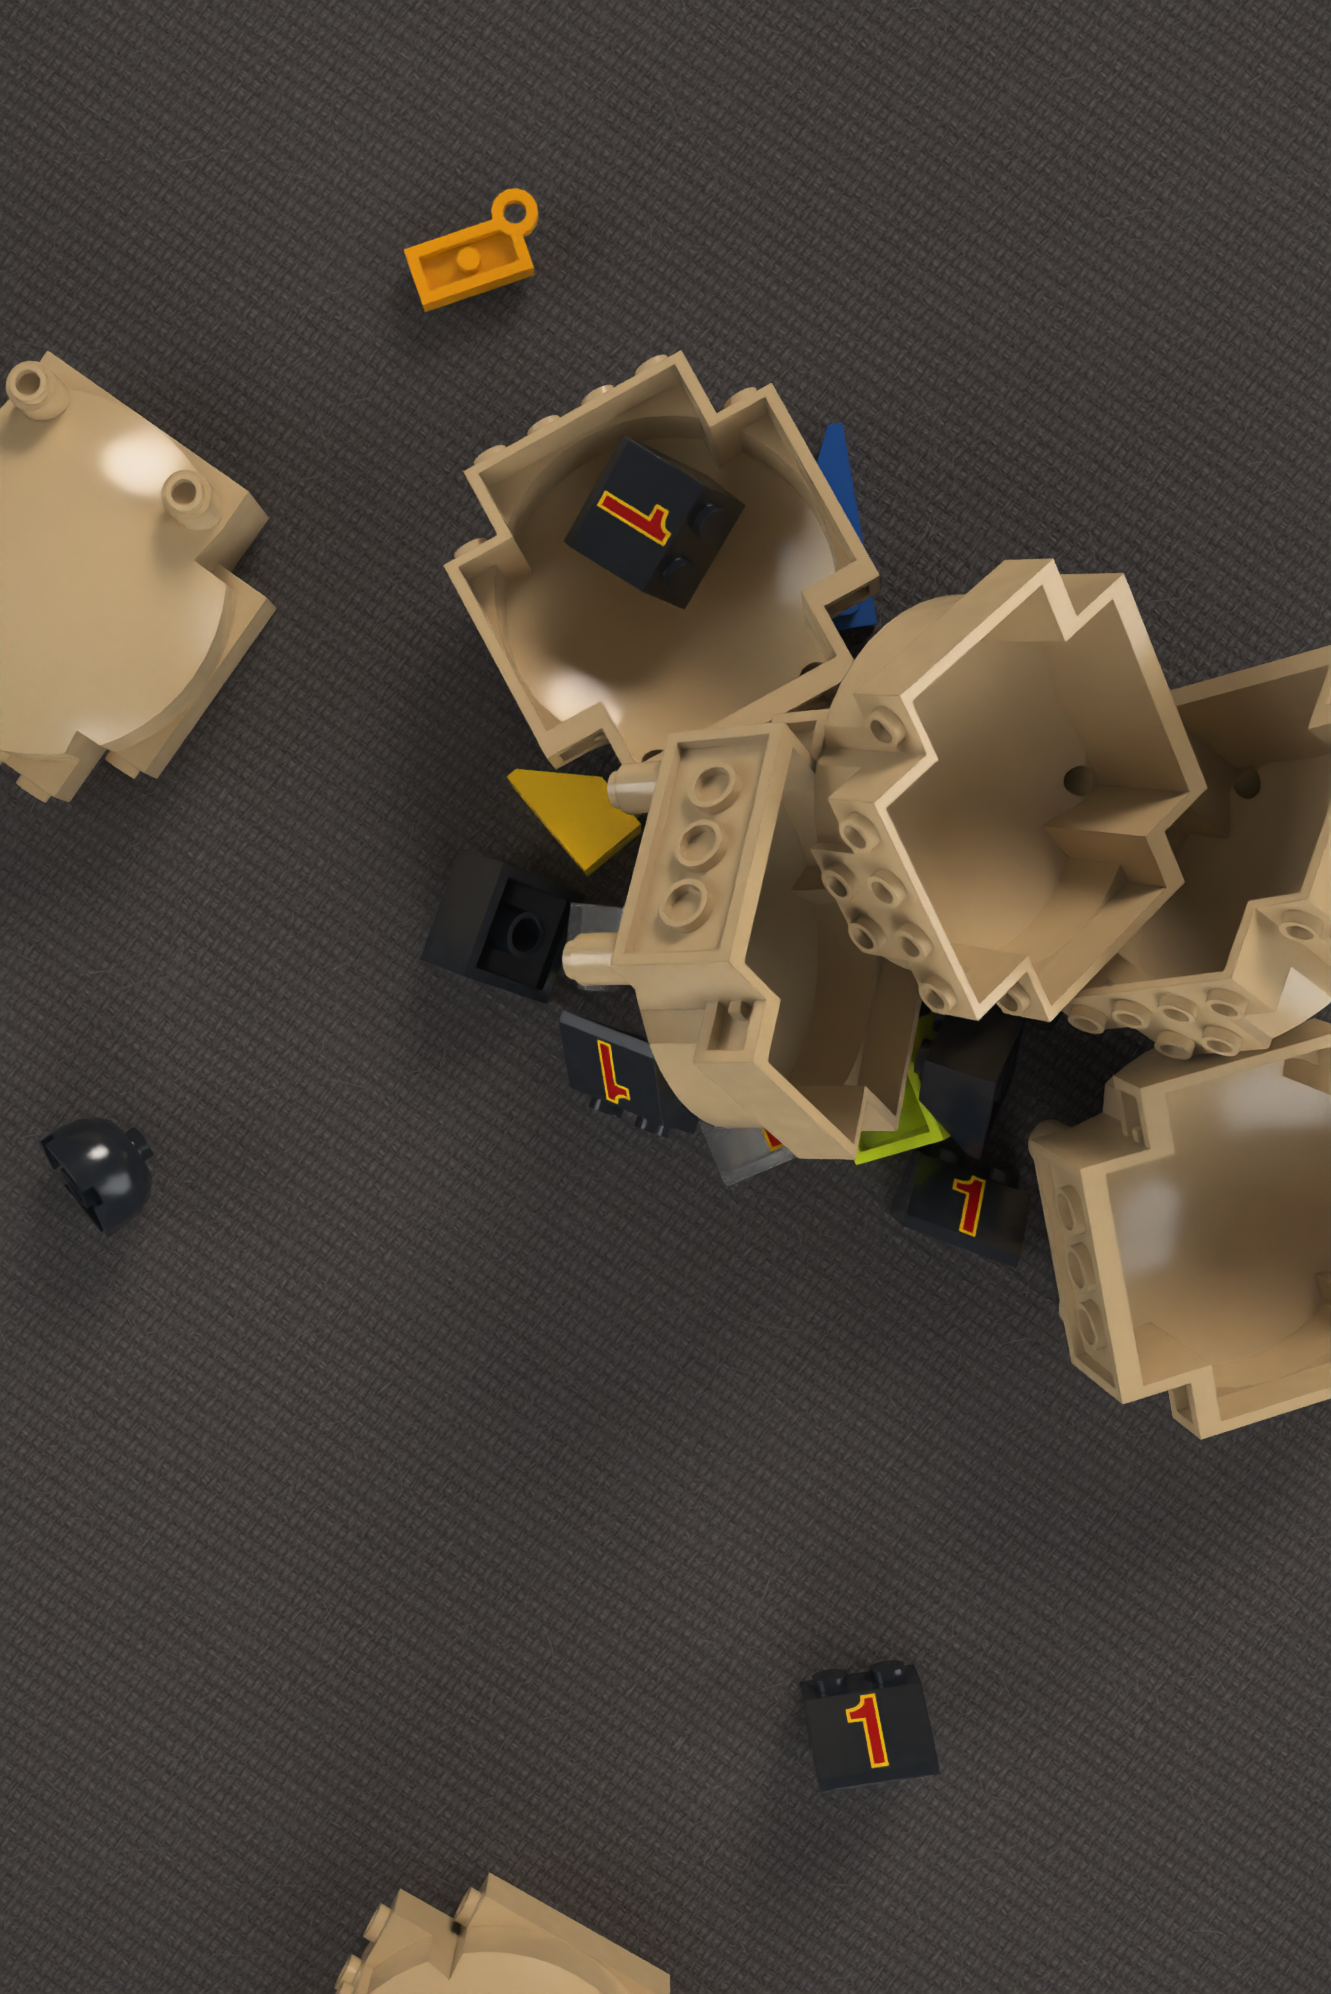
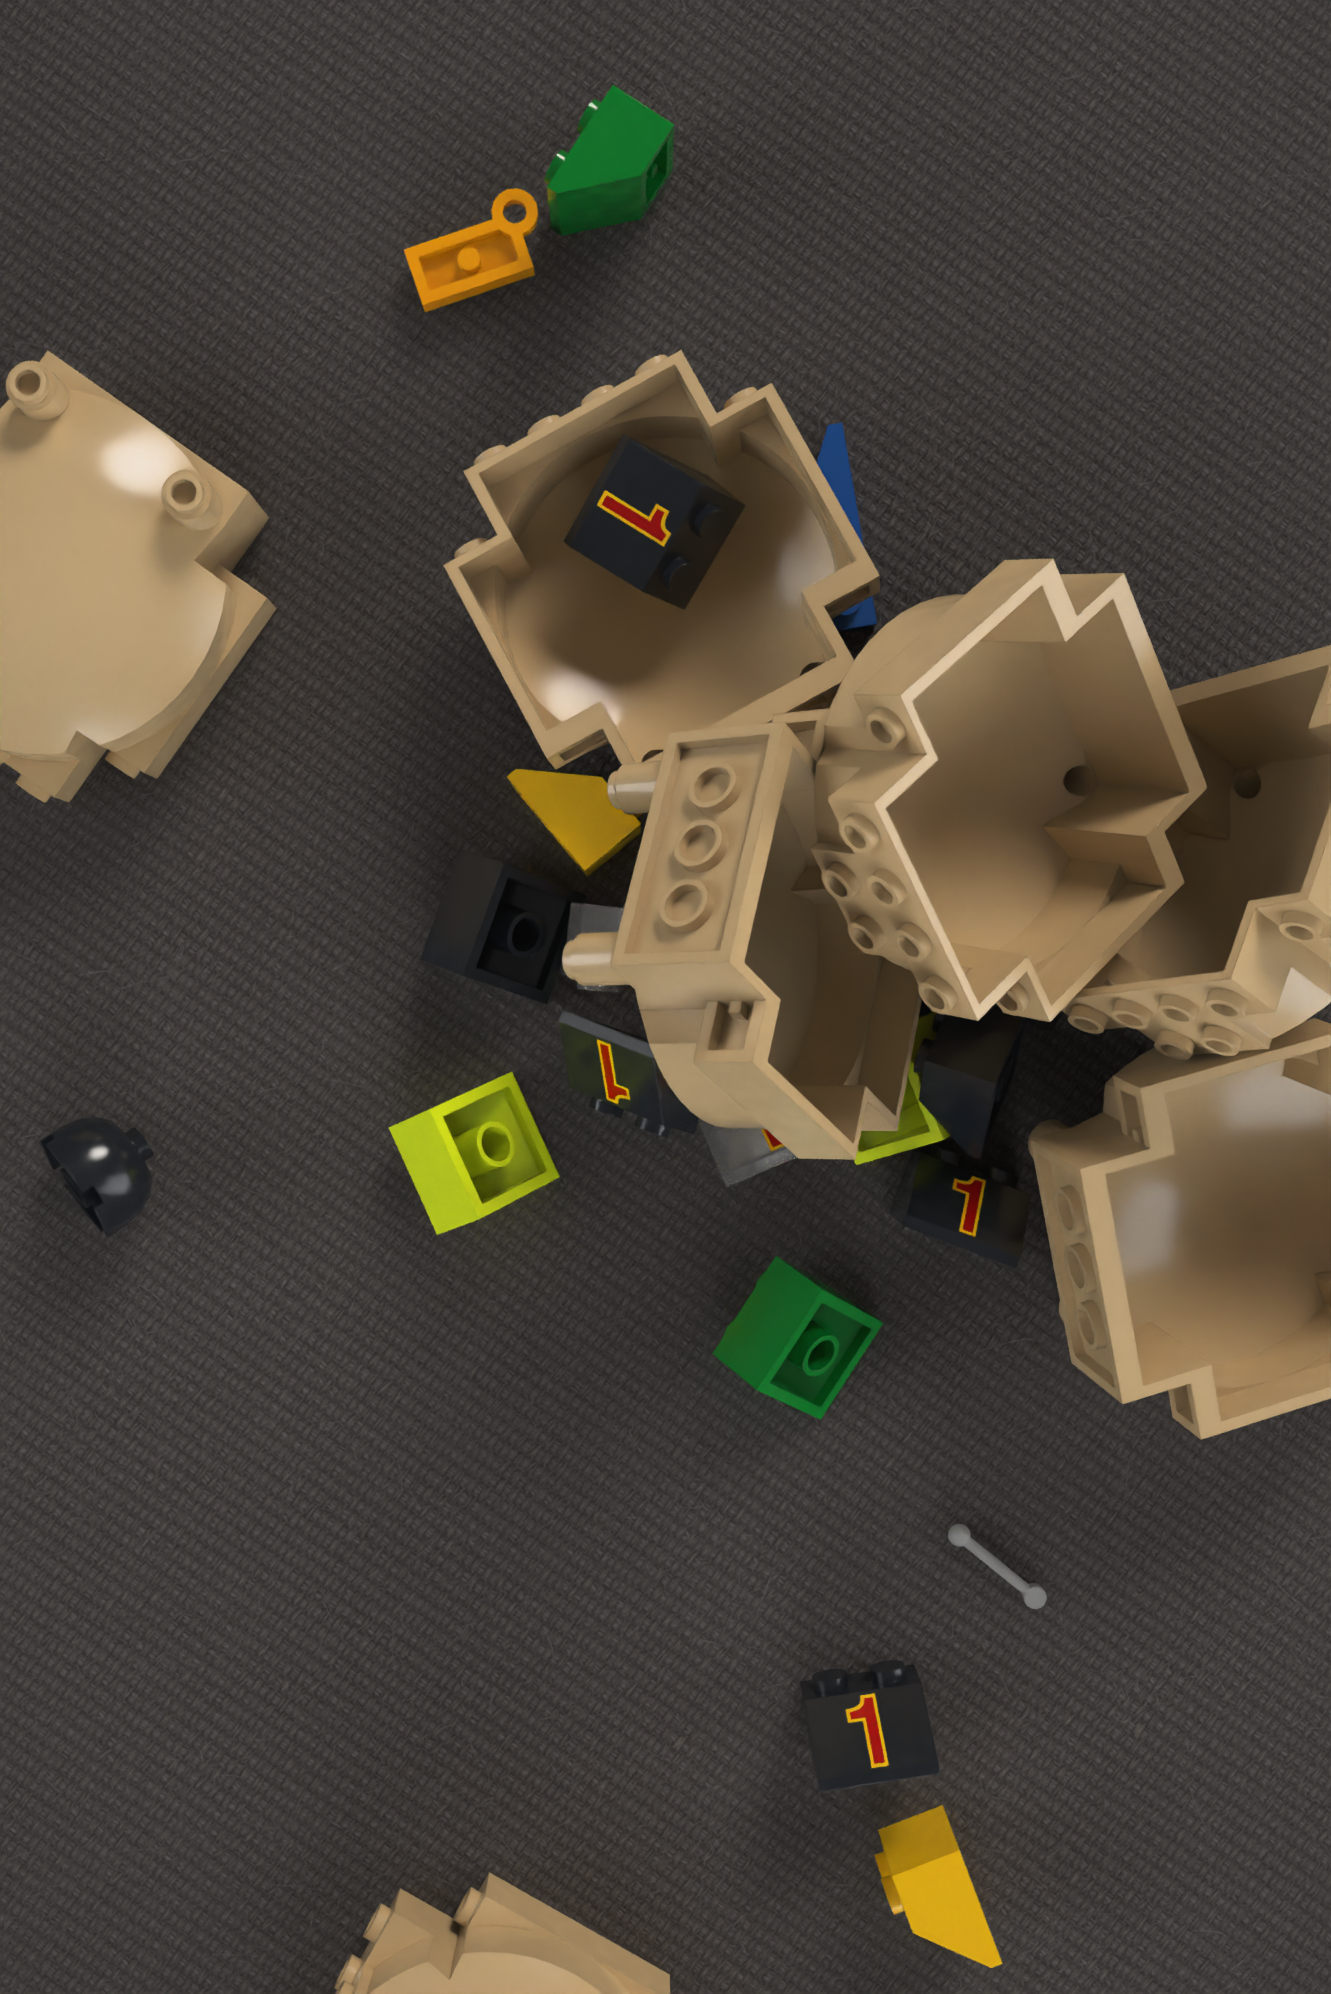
(474, 1153): none -> neon yellow slope
(612, 166): none -> green slope
(797, 1338): none -> green slope
(931, 1883): none -> yellow slope
(1032, 1593): none -> light grey hinge

